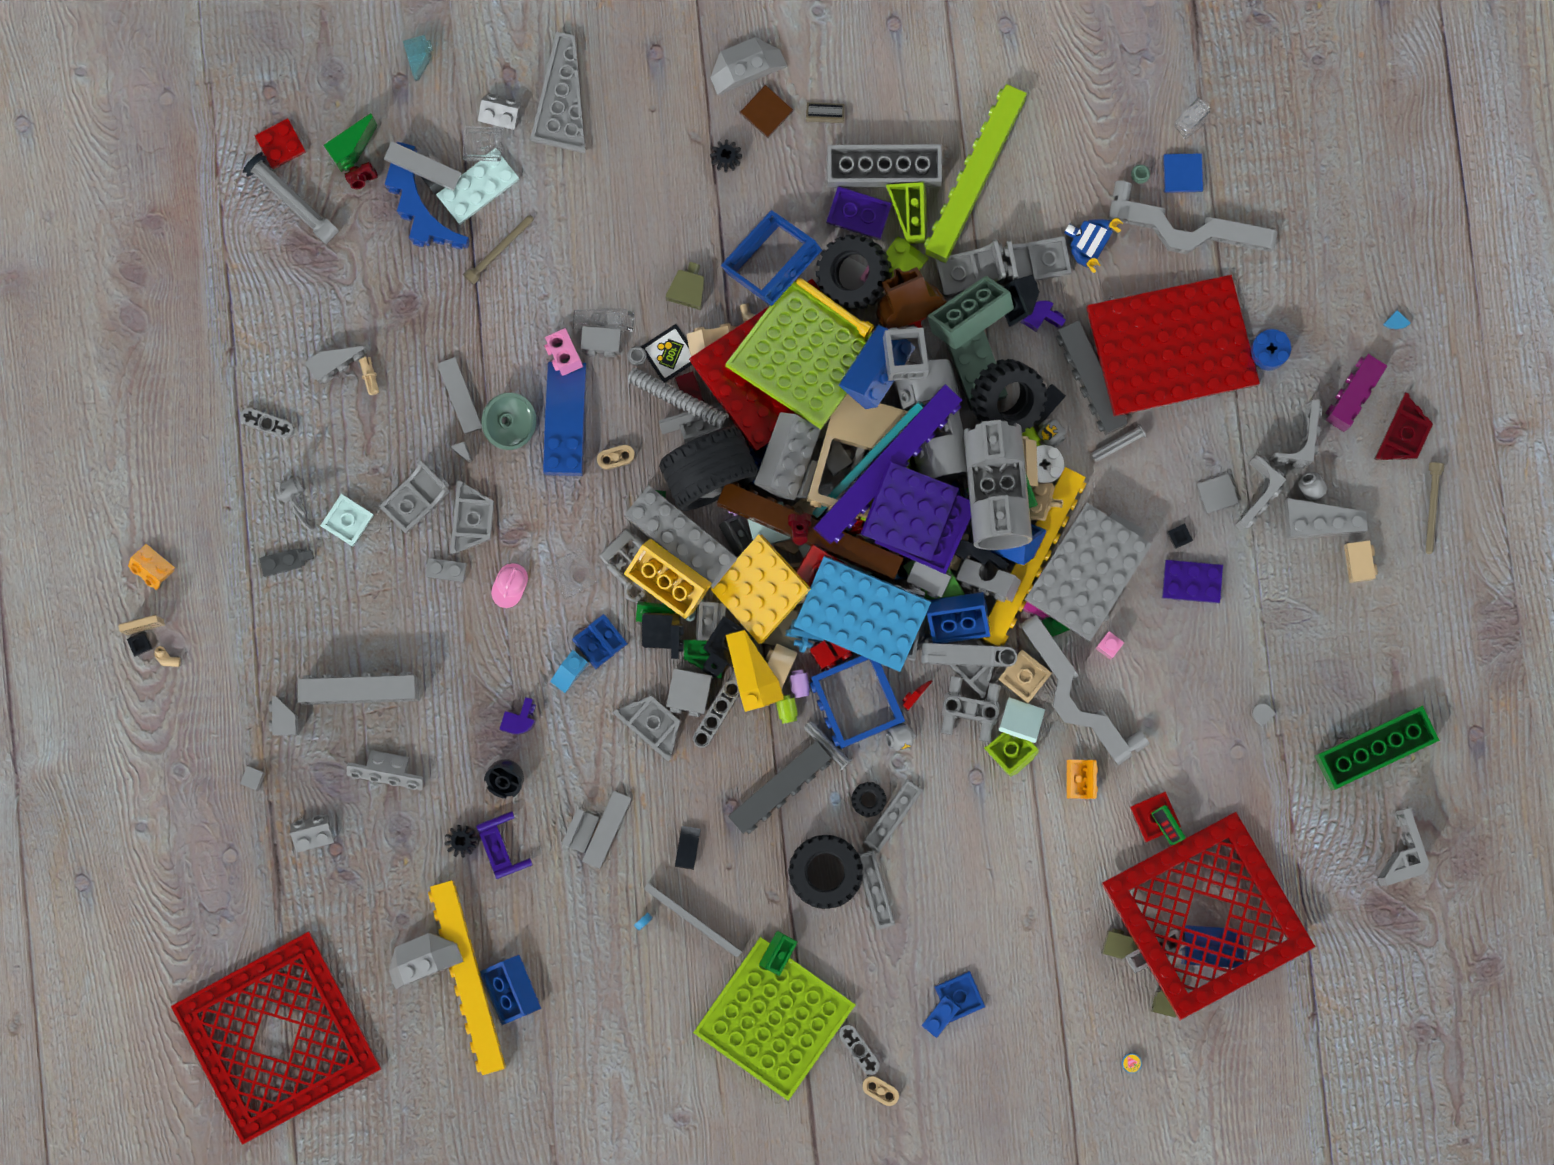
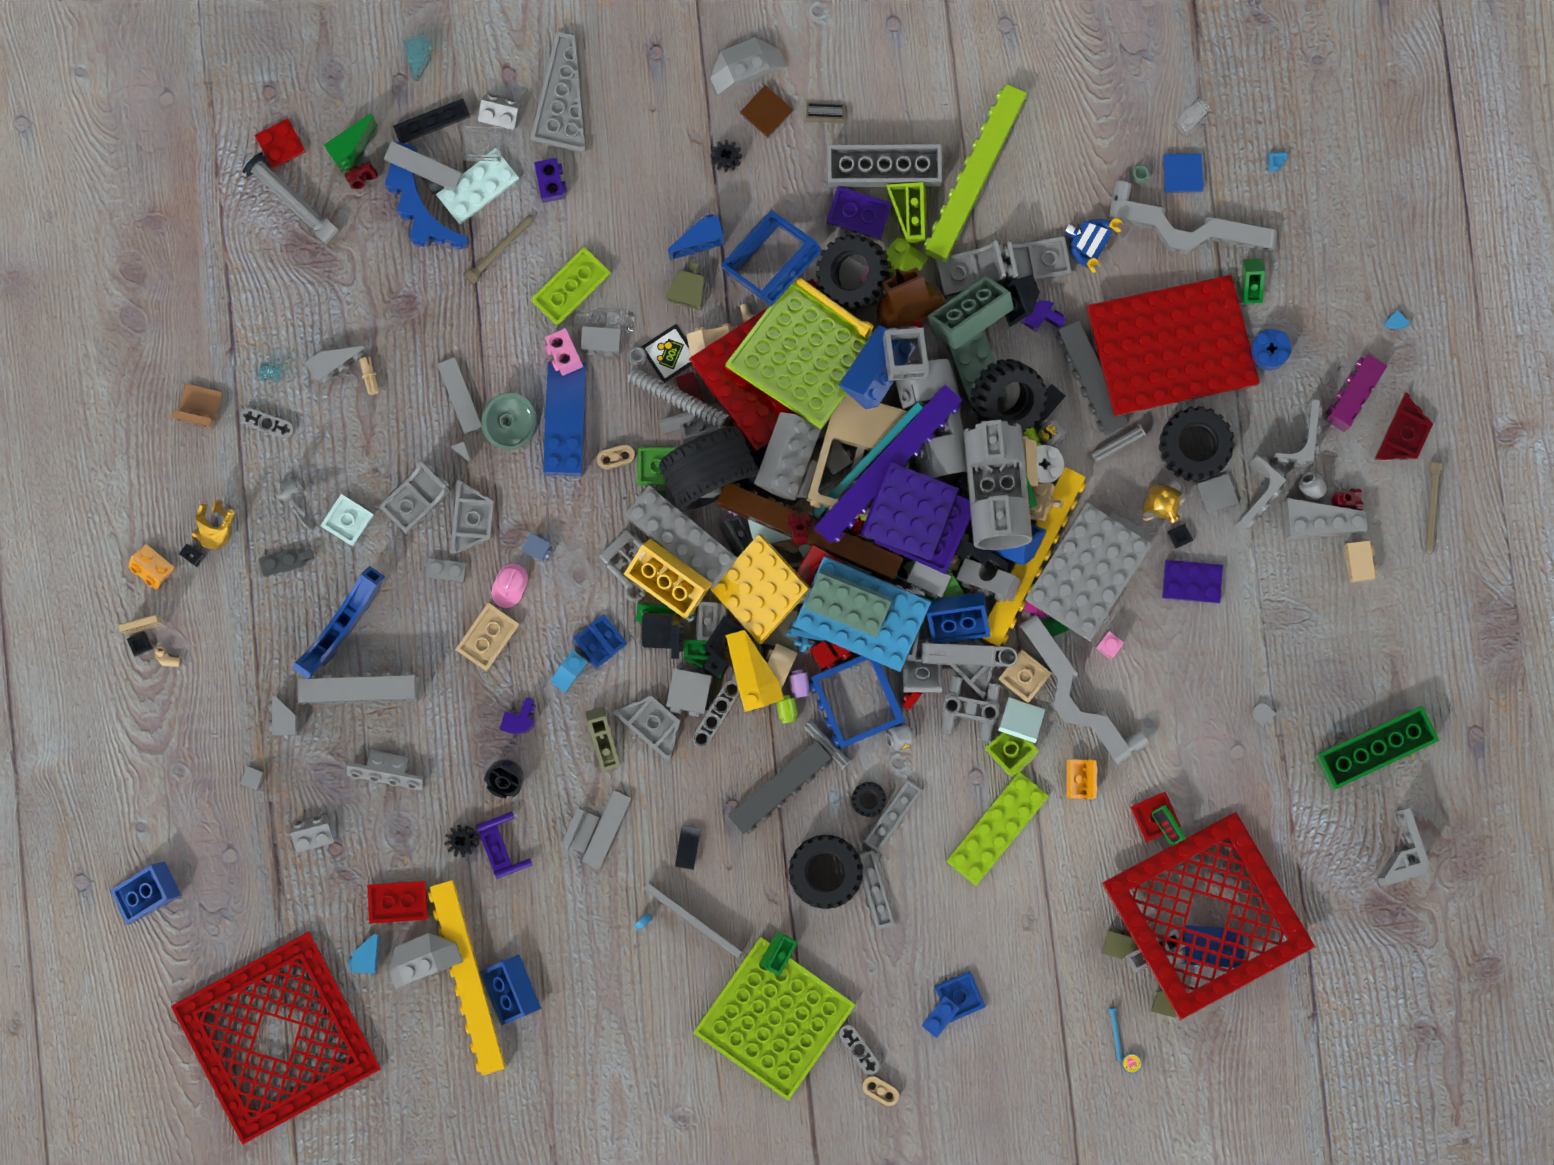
(145, 892): none -> blue slope
(187, 551): none -> black piece
(198, 406): none -> medium nougat bracket
(210, 536): none -> pearl gold piece
(269, 372): none -> clear light blue wheel
(341, 624): none -> blue arch
(366, 956): none -> dark azure slope
(397, 902): none -> red plate
(431, 121): none -> black plate
(487, 637): none -> tan plate
(538, 547): none -> sand blue brick
(546, 181): none -> dark purple brick
(570, 286): none -> lime plate
(602, 738): none -> olive slope
(648, 465): none -> bright green tile
(700, 237): none -> blue slope
(848, 603): none -> sand green brick
(921, 677): none -> light grey tile
(997, 828): none -> lime plate
(1115, 1029): none -> dark azure piece
(1162, 503): none -> pearl gold piece
(1214, 426): none -> black tyre
(1253, 280): none -> green slope
(1276, 161): none -> dark azure tile
(1348, 499): none -> dark red plate

